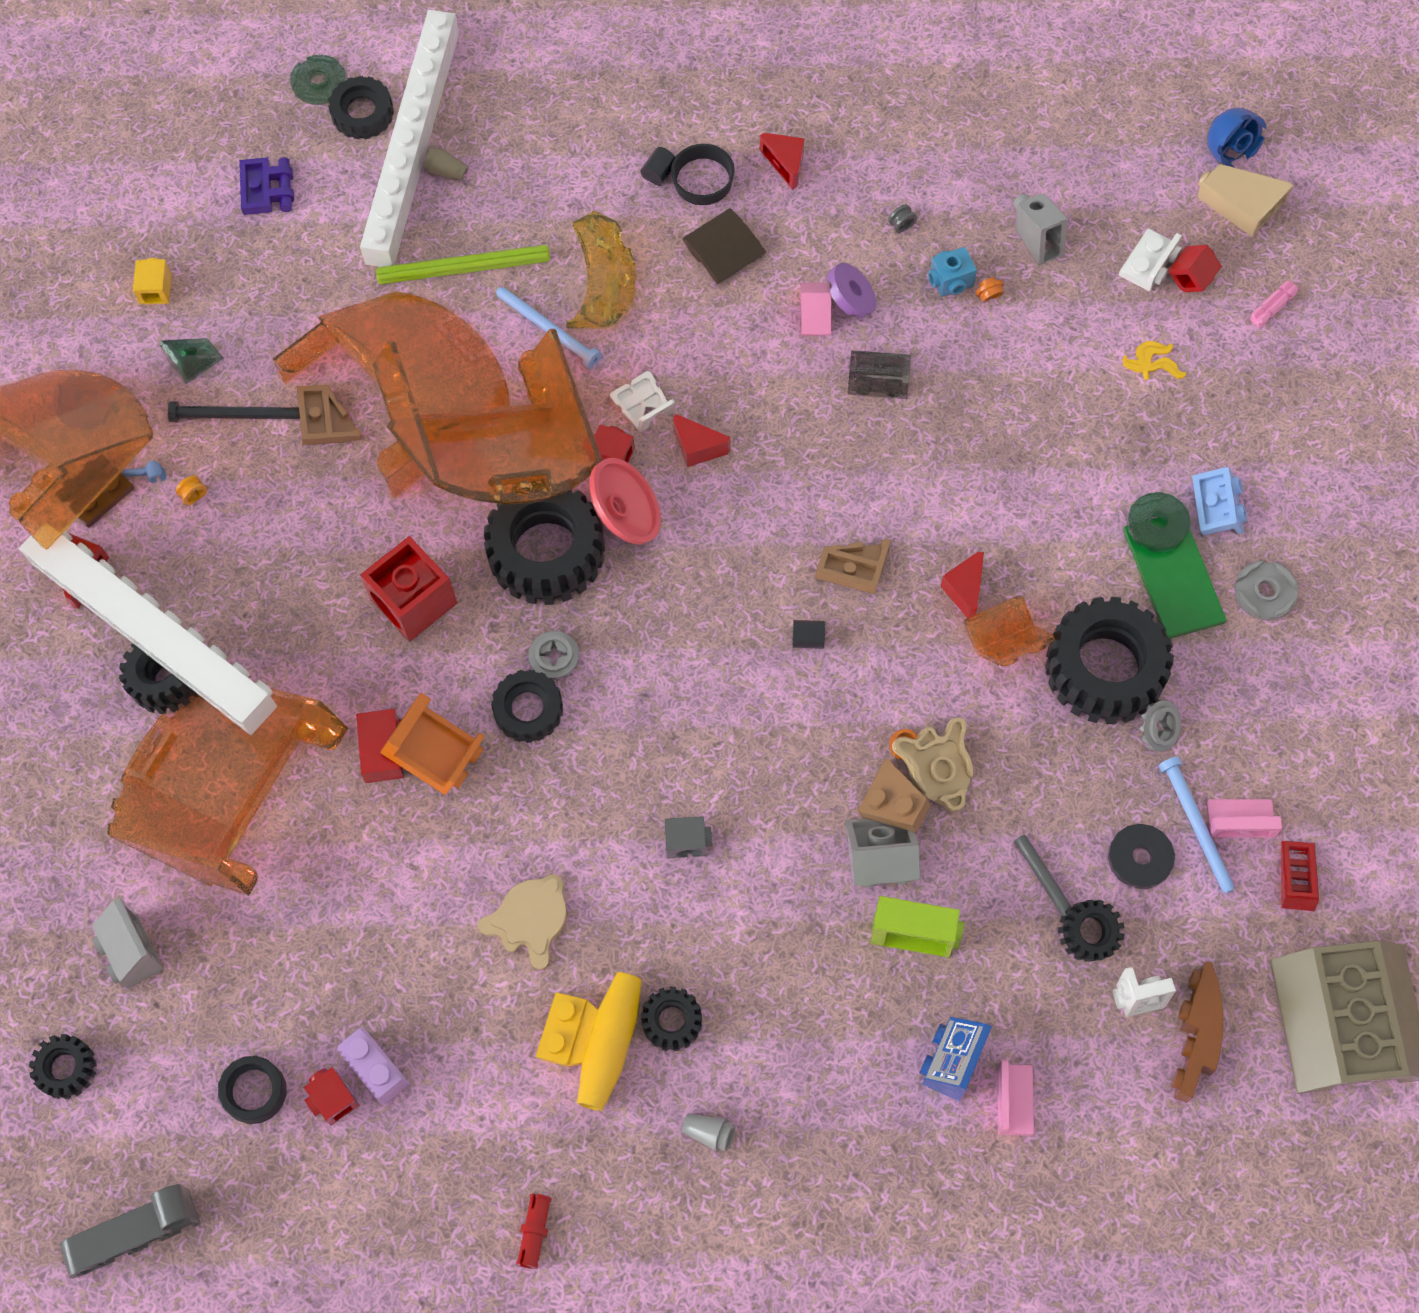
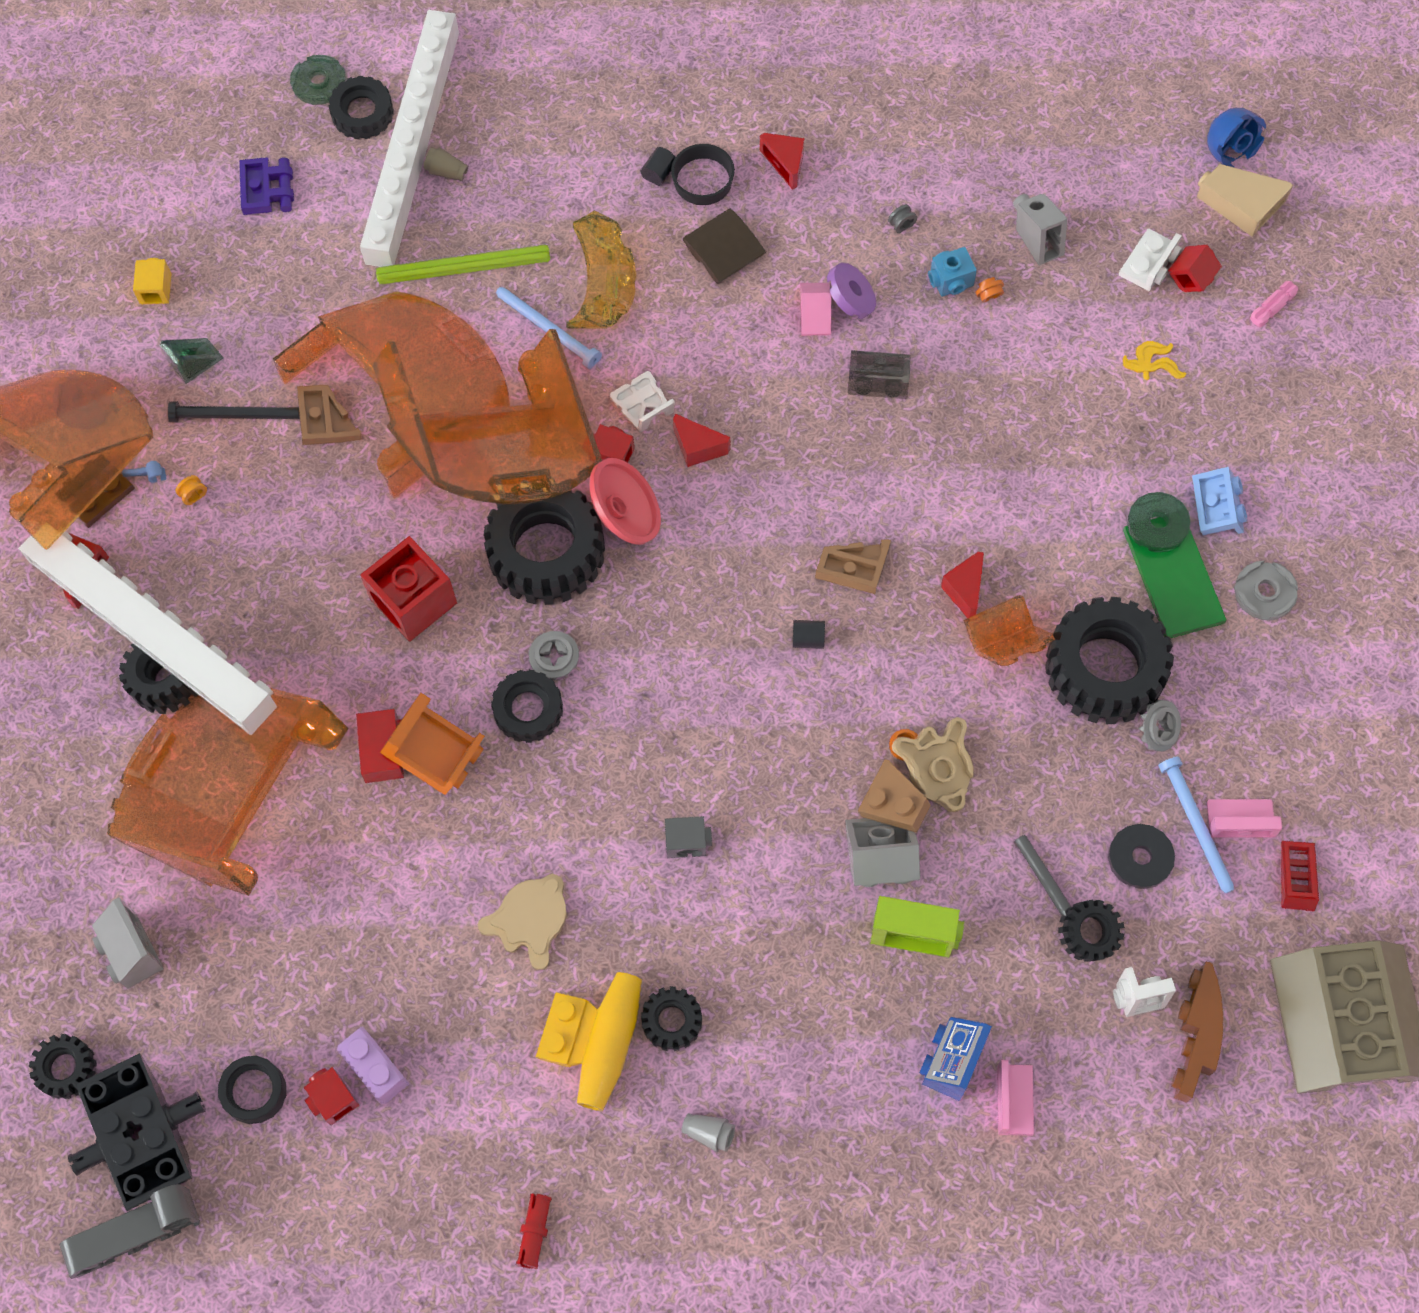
(119, 1104): none -> black slope

